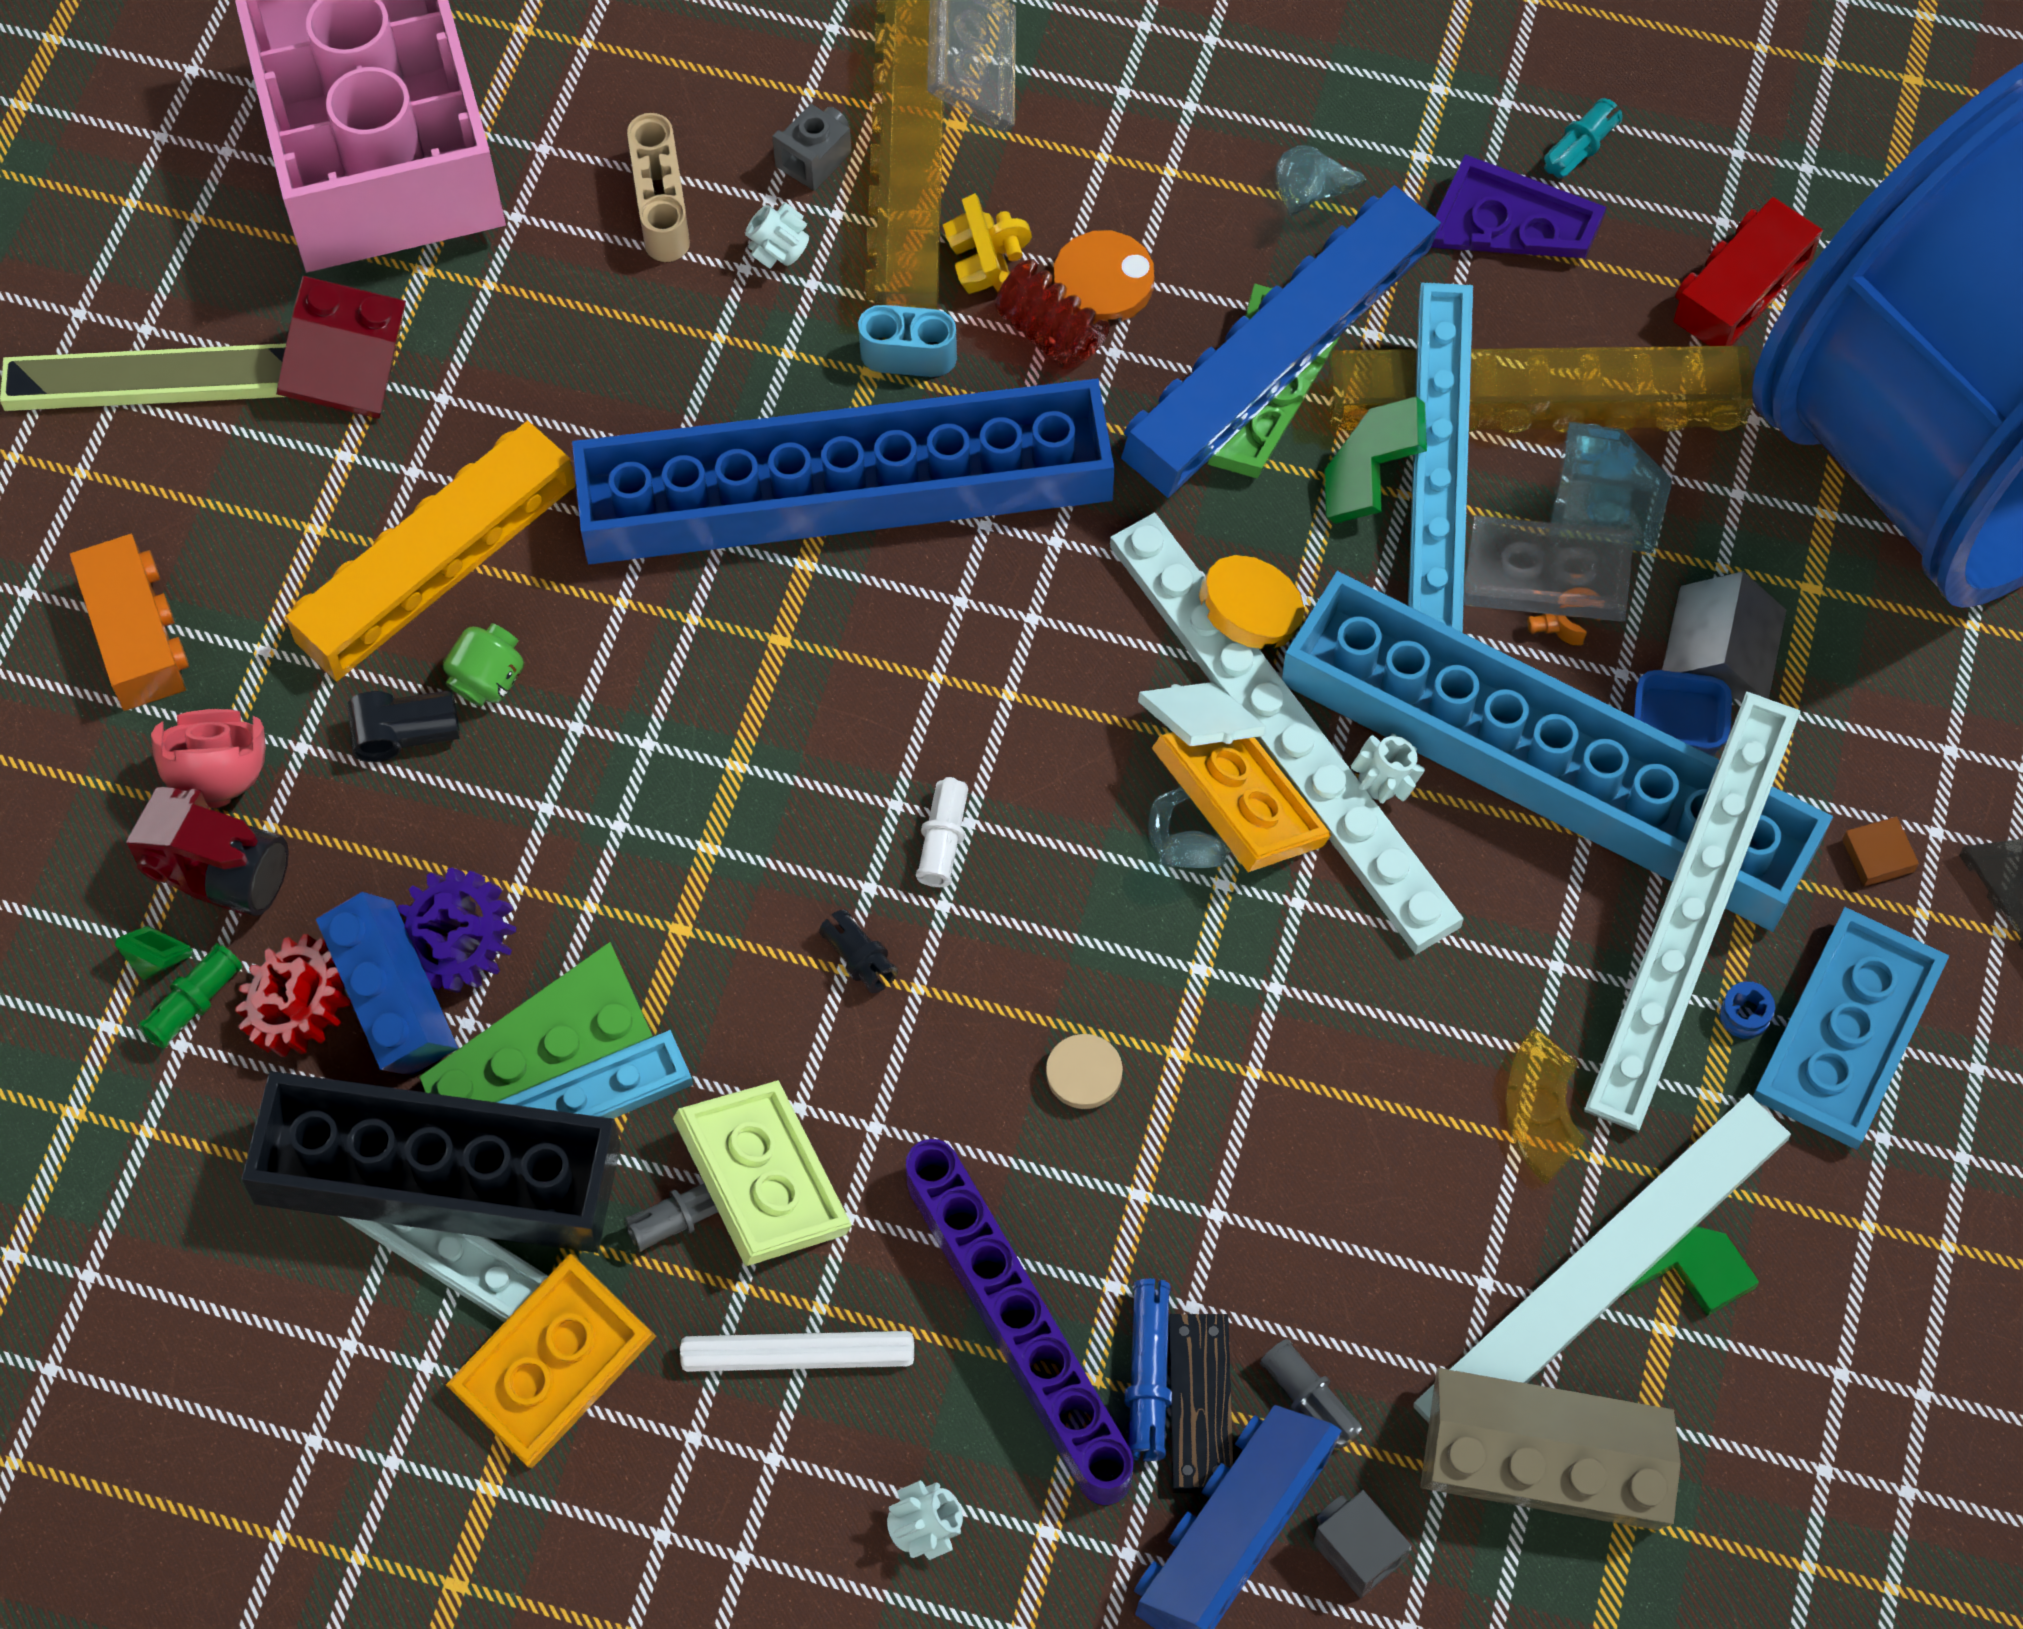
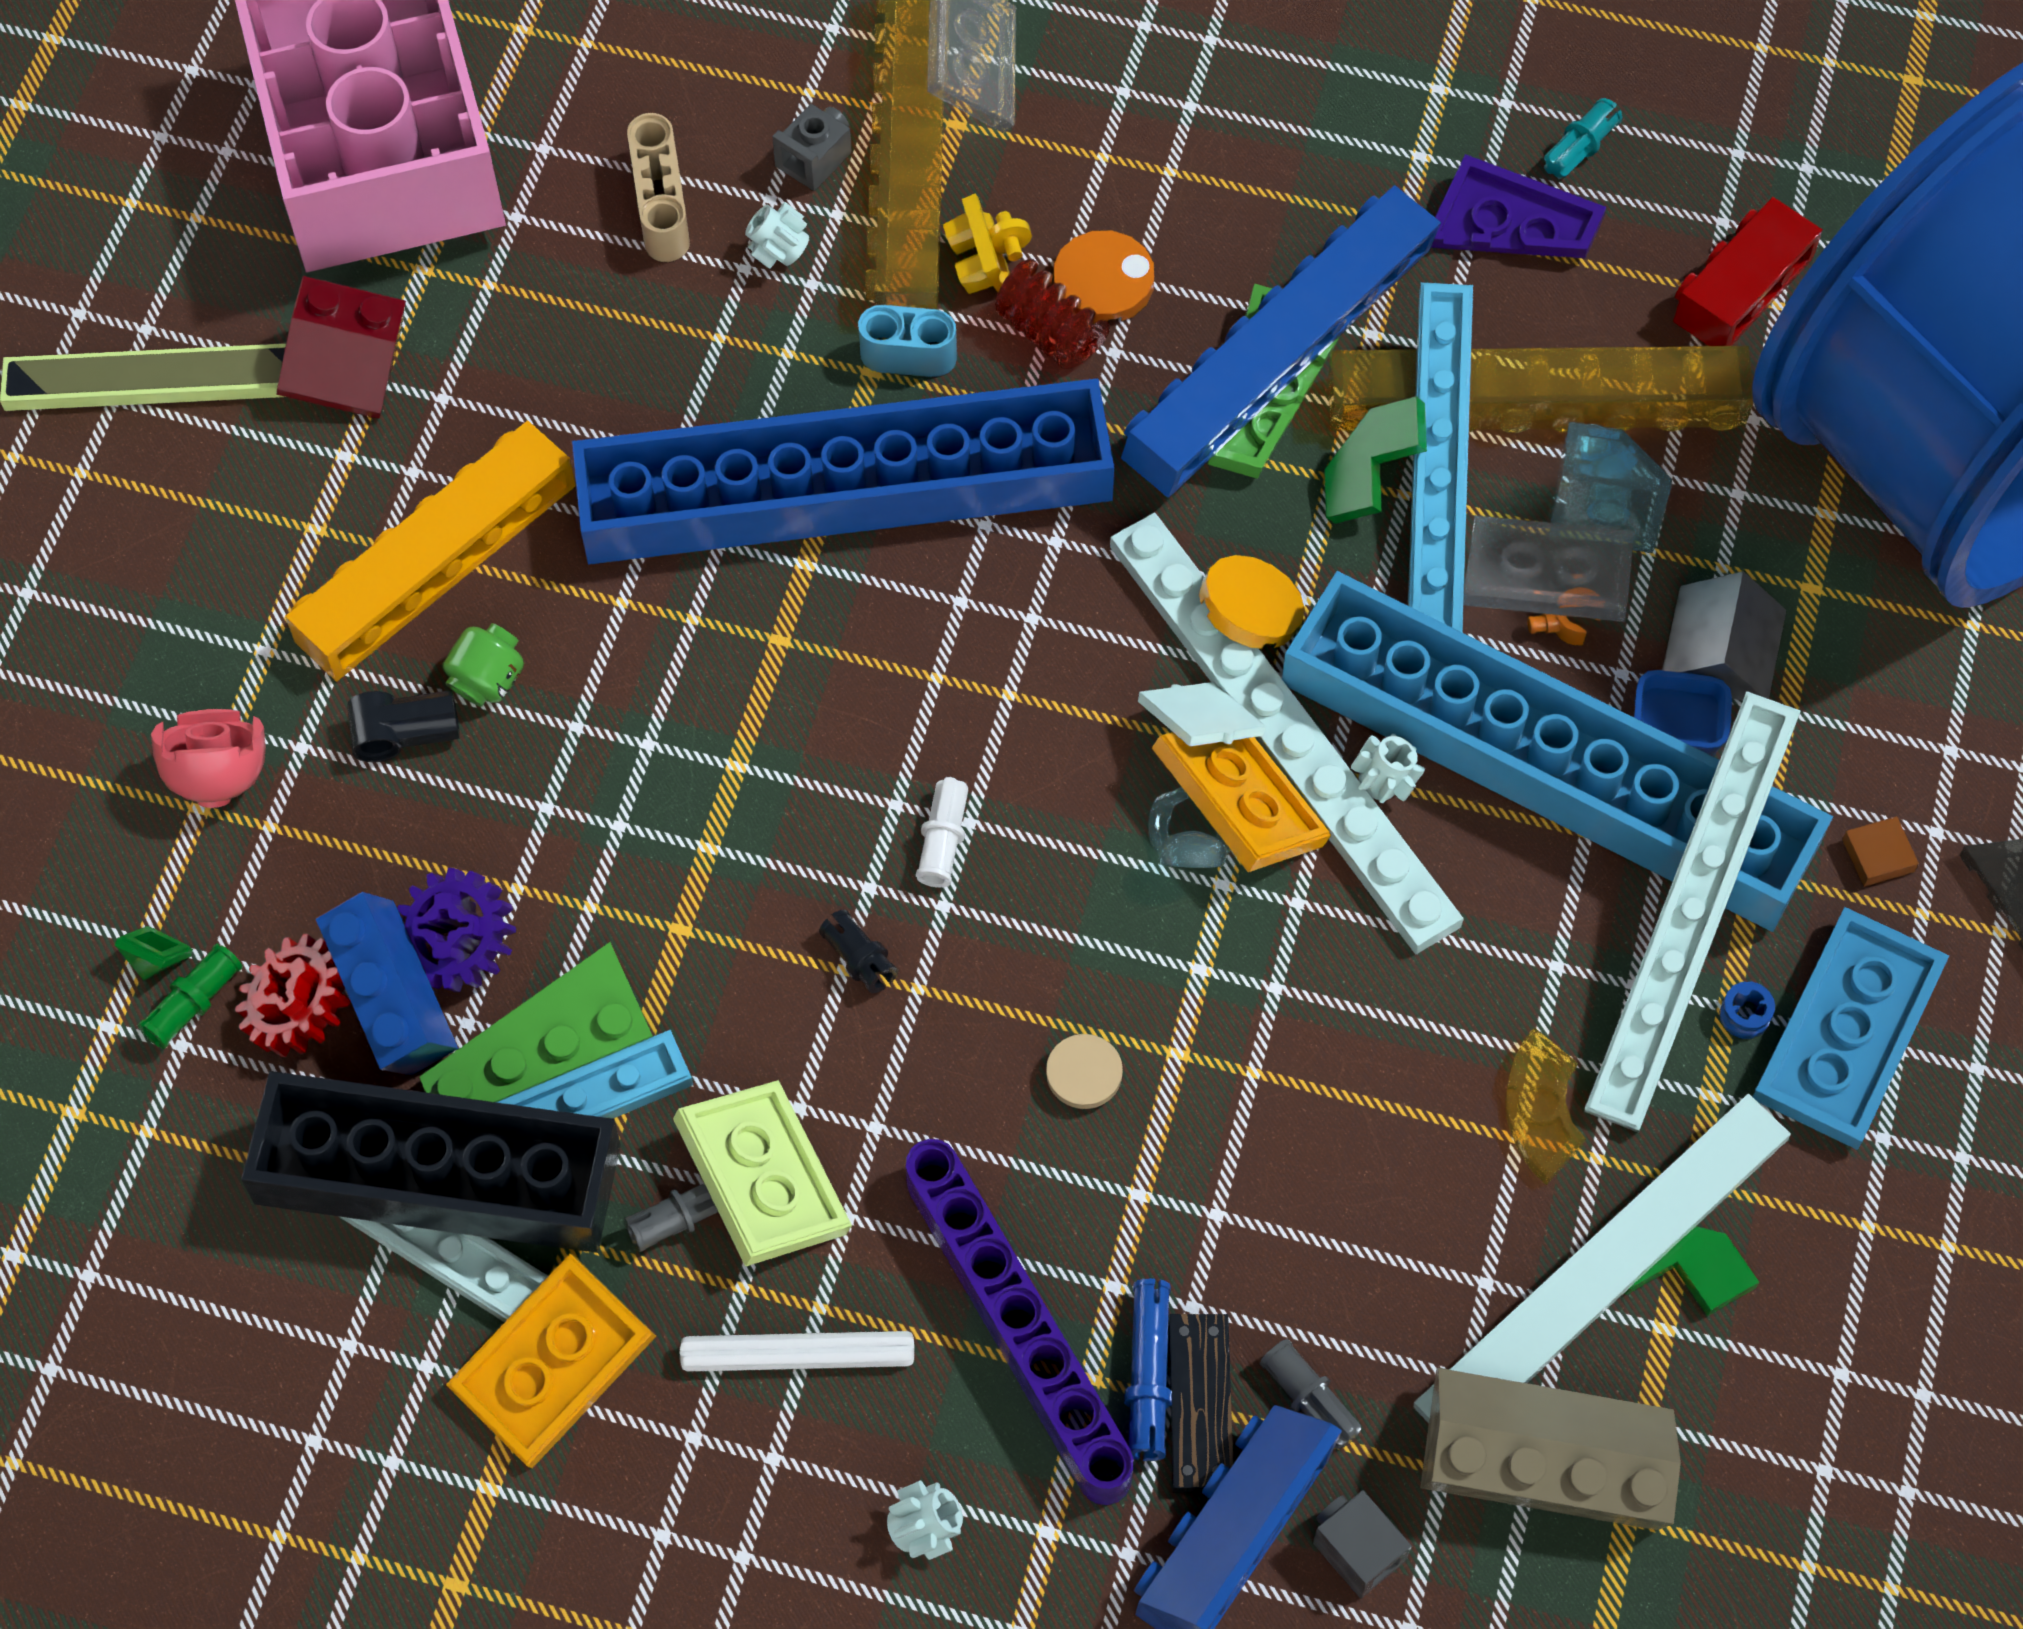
(130, 621): orange brick -> none
(208, 852): dark red piece -> none
(1309, 175): clear light blue piece -> none

